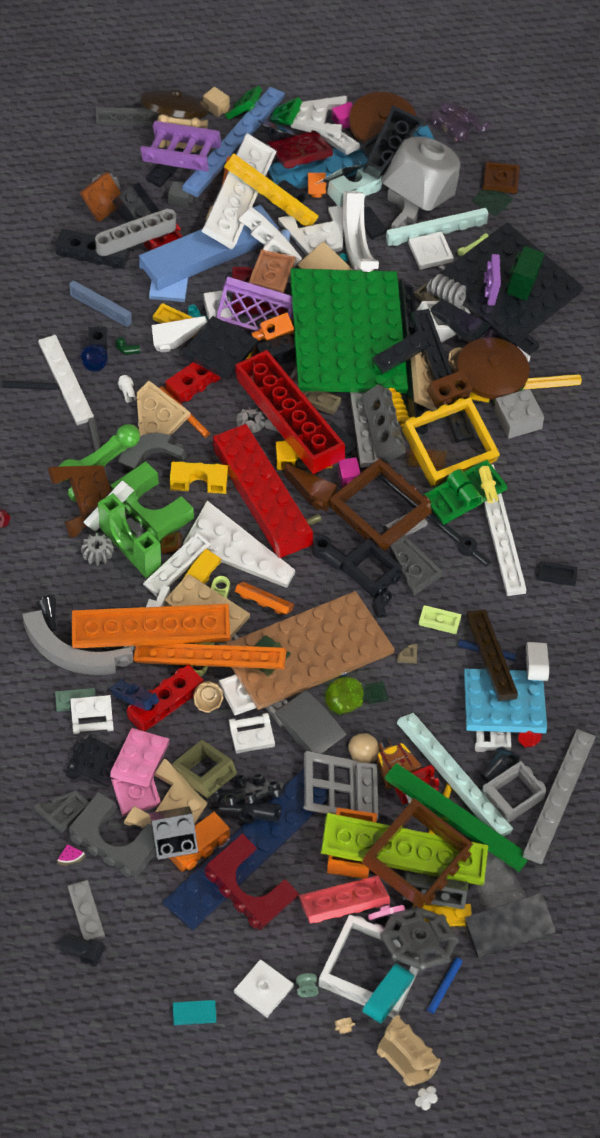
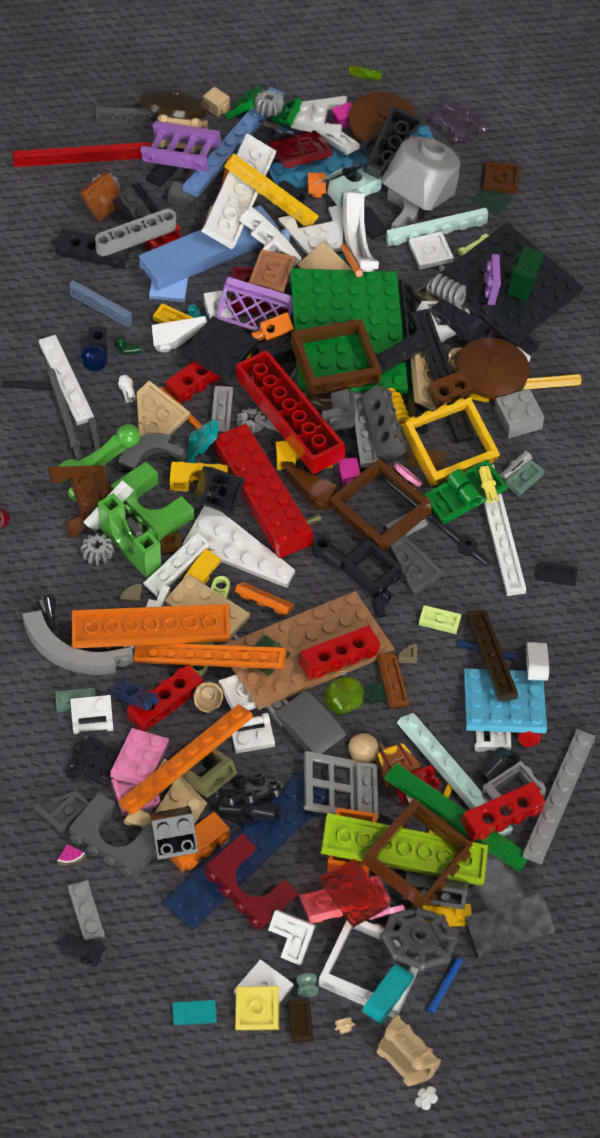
(74, 443): none -> dark grey bar
(78, 154): none -> red tile
(132, 594): none -> dark tan tile
(185, 759): none -> orange plate
(201, 439): none -> teal wing
(218, 490): none -> black slope
(222, 407): none -> light grey plate
(257, 1008): none -> light yellow tile
(269, 103): none -> light grey gear
(297, 933): none -> white plate
(301, 1020): none -> dark brown plate
(336, 381): none -> reddish brown window
(343, 410): none -> dark grey arch
(345, 644): none -> red brick
(351, 260): none -> orange bar
(354, 893): none -> clear red plate
(366, 73): none -> clear neon green axle
(392, 680): none -> dark orange tile
(409, 476): none -> bright pink piece
(524, 458): none -> light grey pin
(525, 477): none -> sand green plate
(527, 795): none -> red brick

